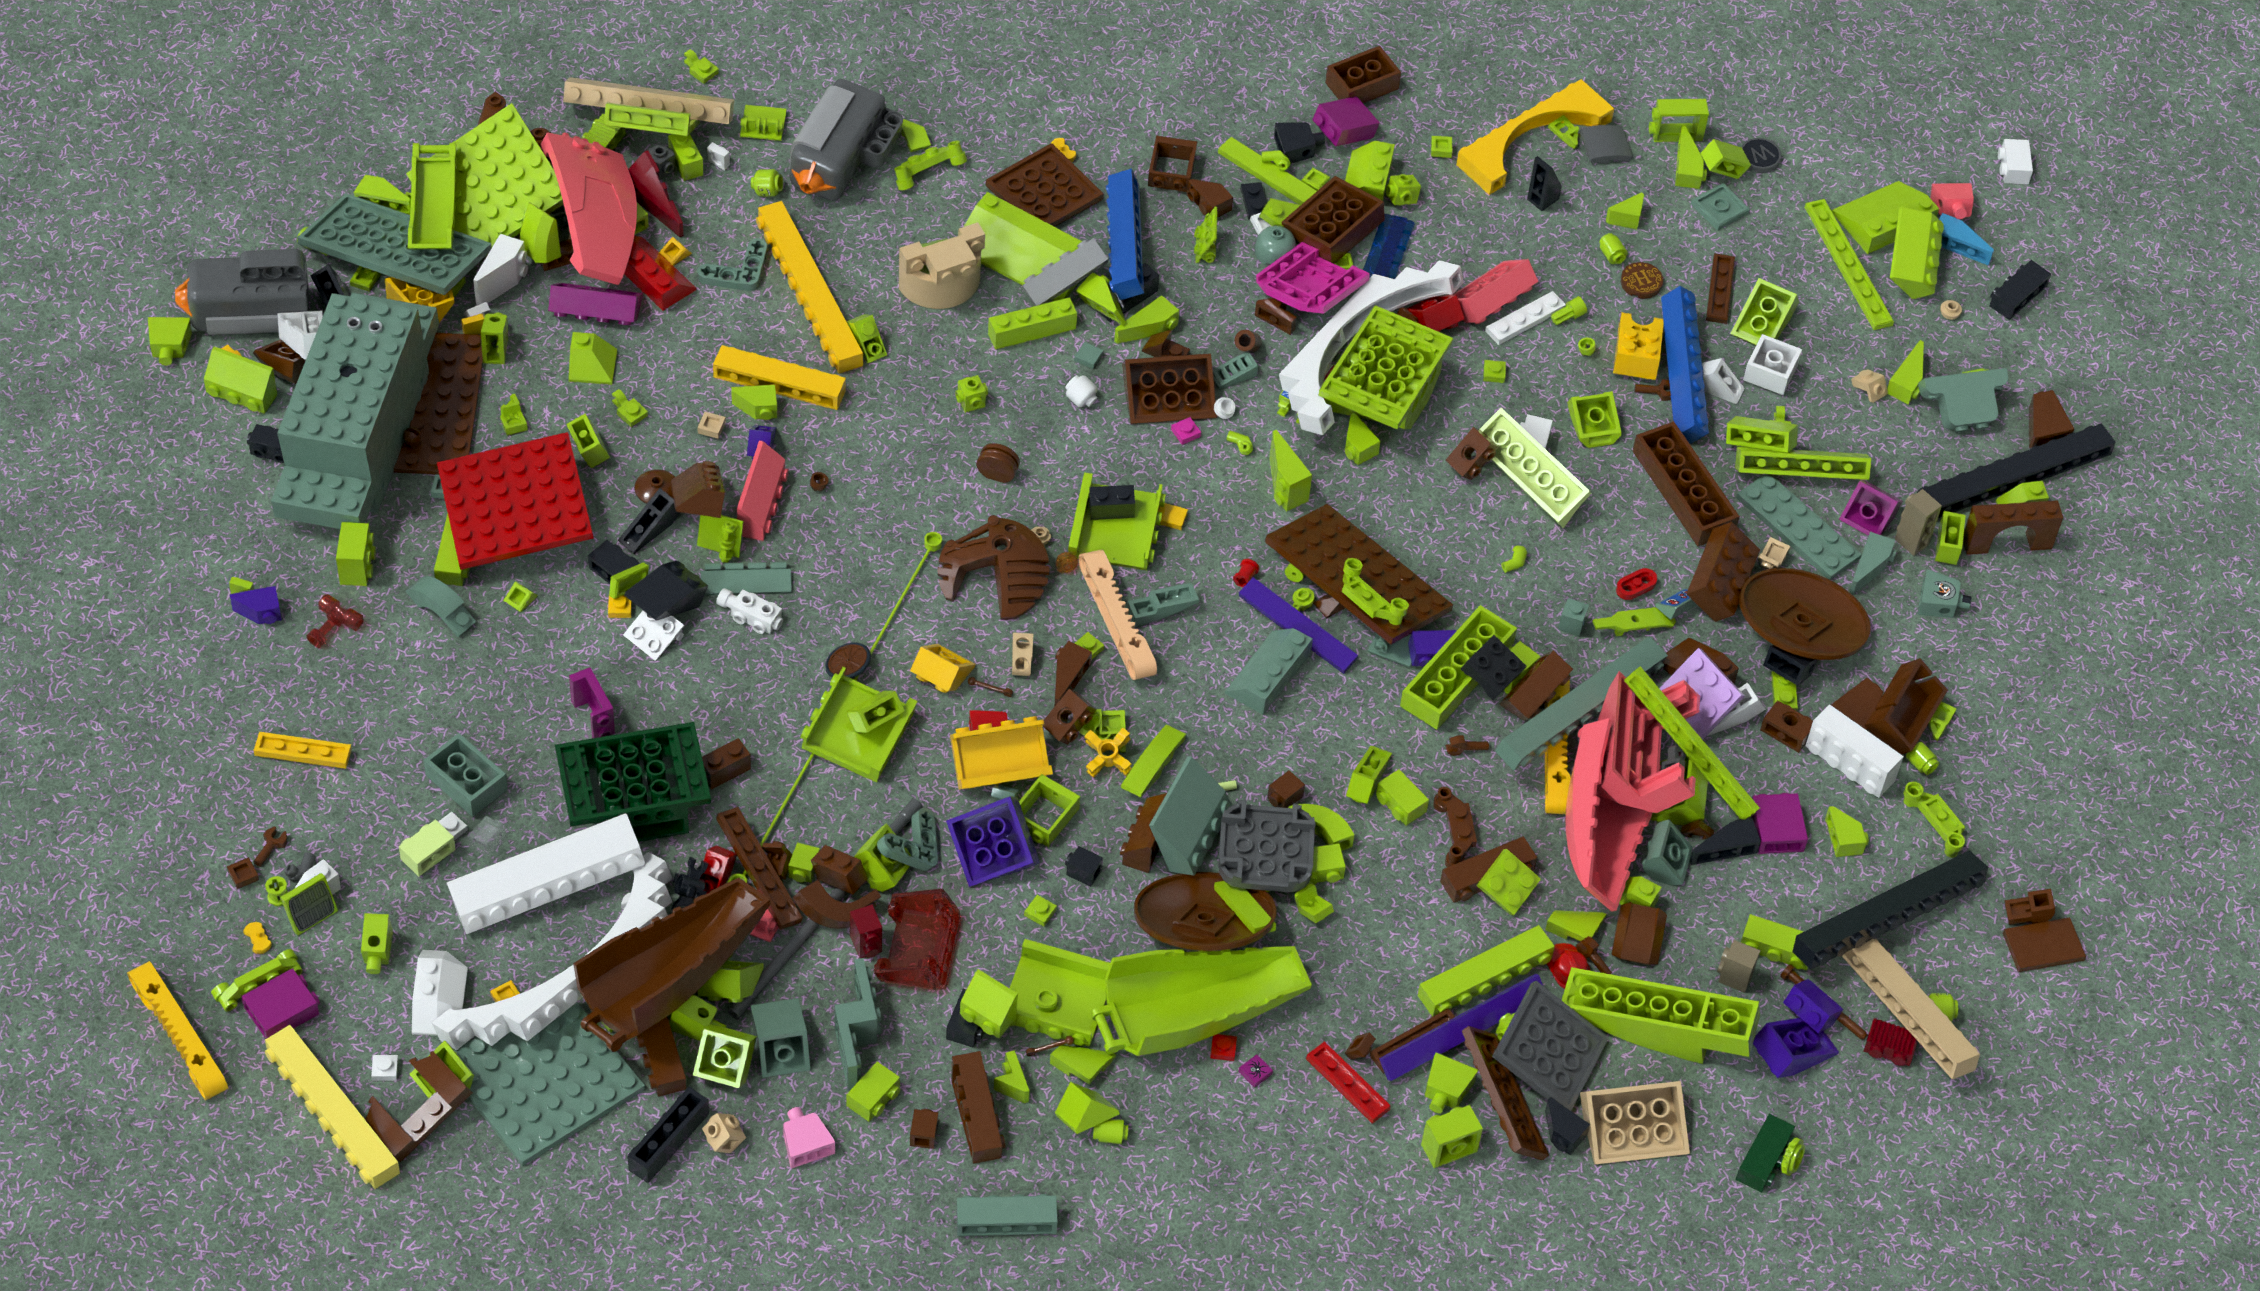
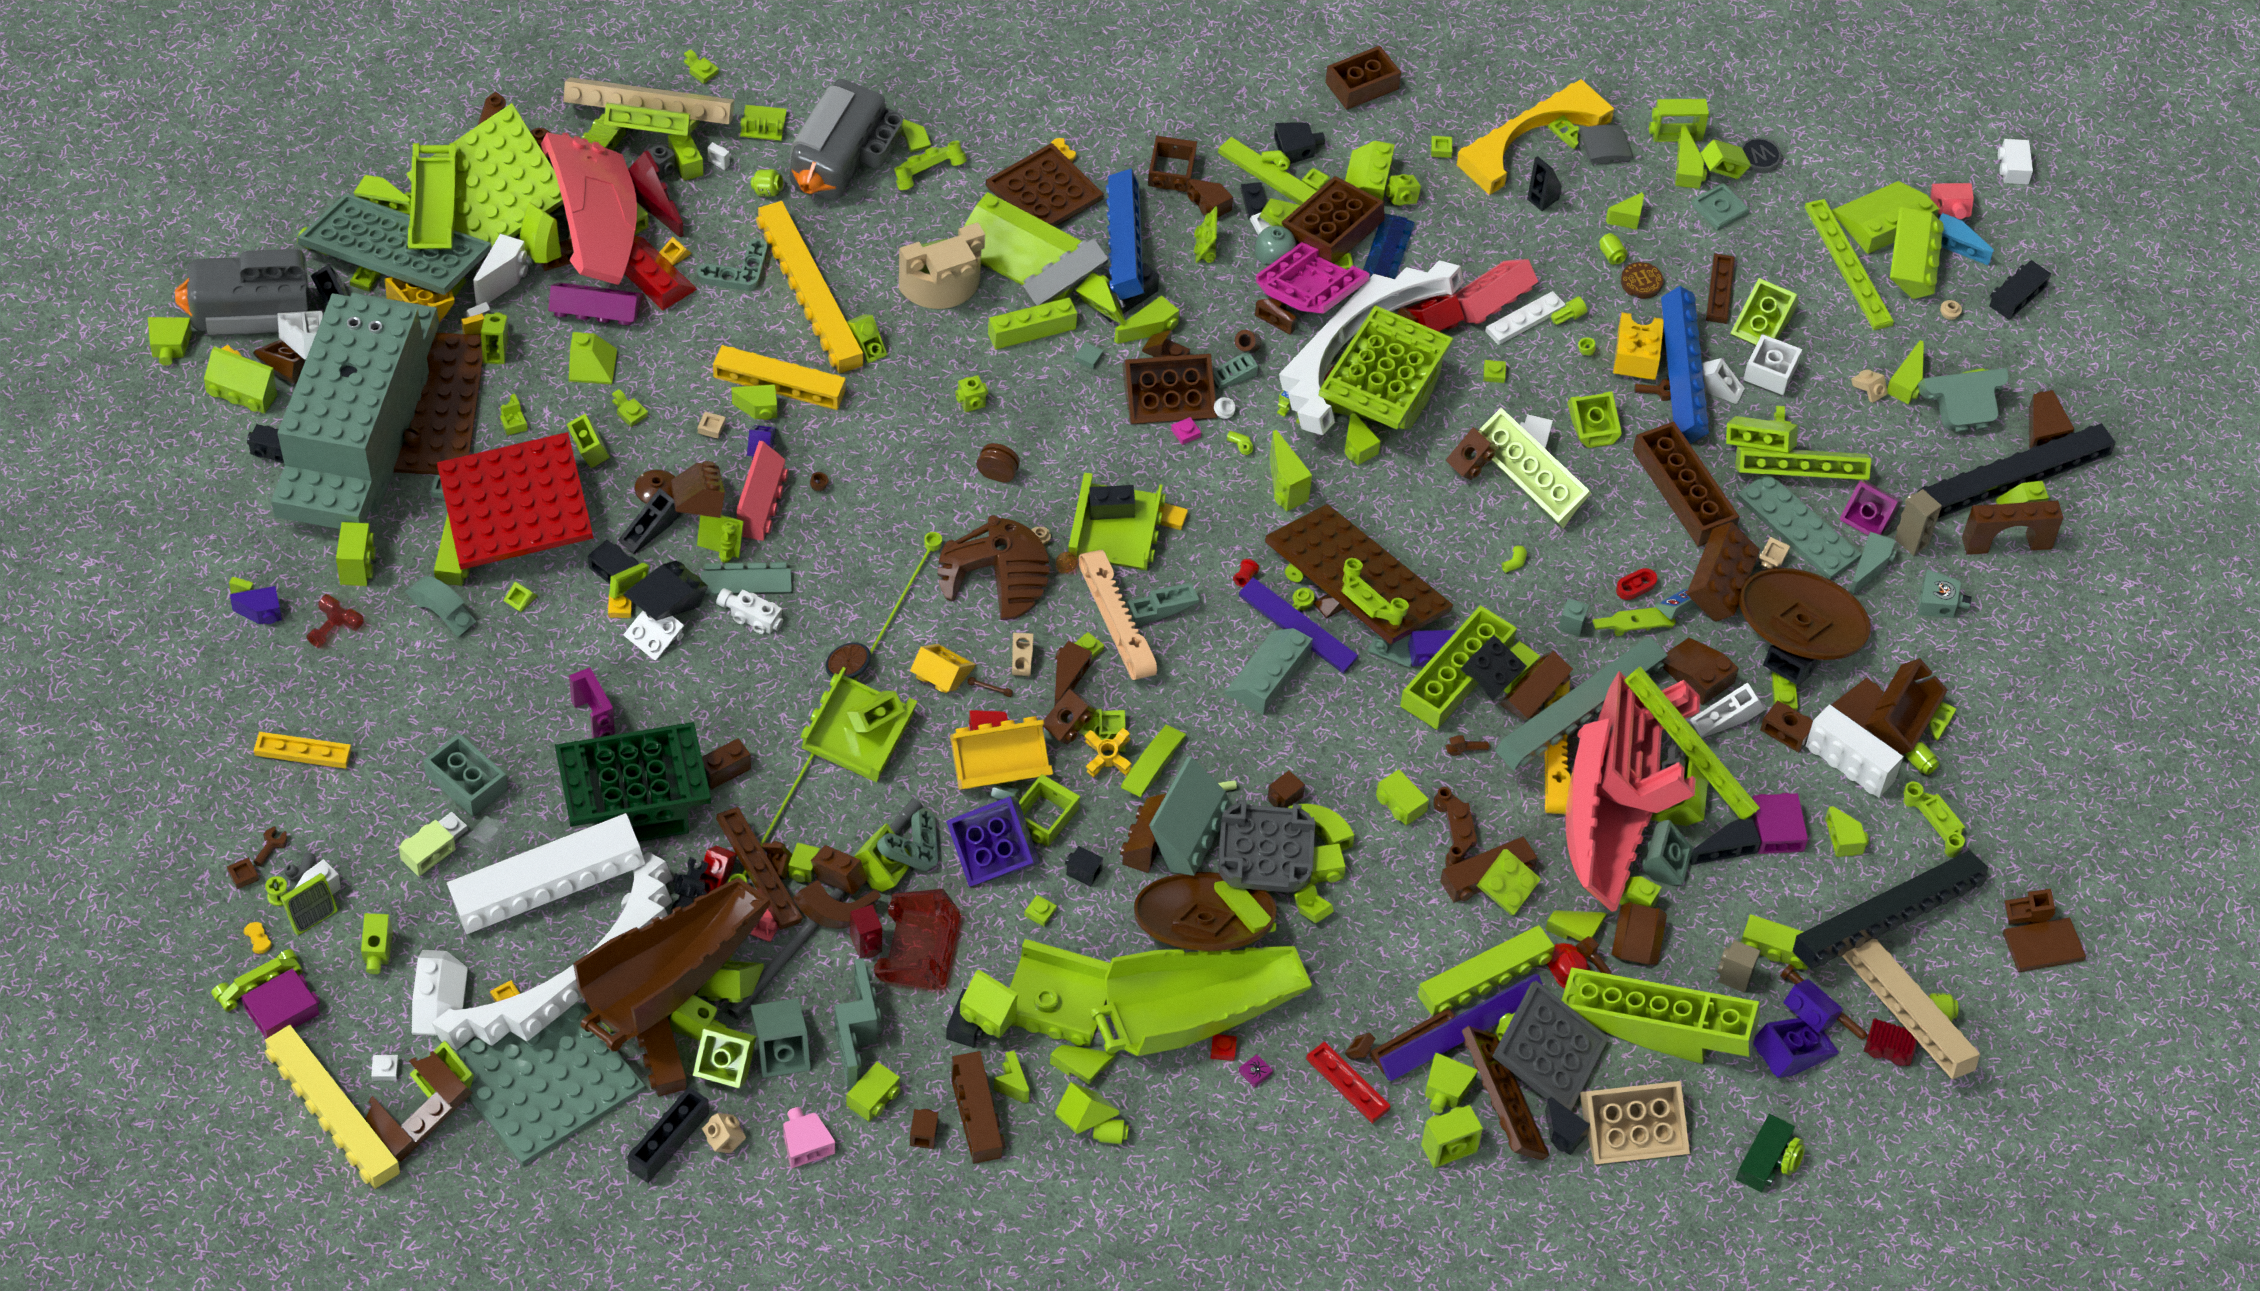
(158, 998): yellow gear -> none
(1006, 1215): sand green brick -> none
(1069, 1040): reddish brown hinge -> none
(1081, 391): white head -> none
(1346, 121): magenta brick -> none
(1368, 774): lime slope -> none
(1697, 828): reddish brown tile -> none
(1715, 689): lavender plate -> none
(1950, 538): lime brick -> none

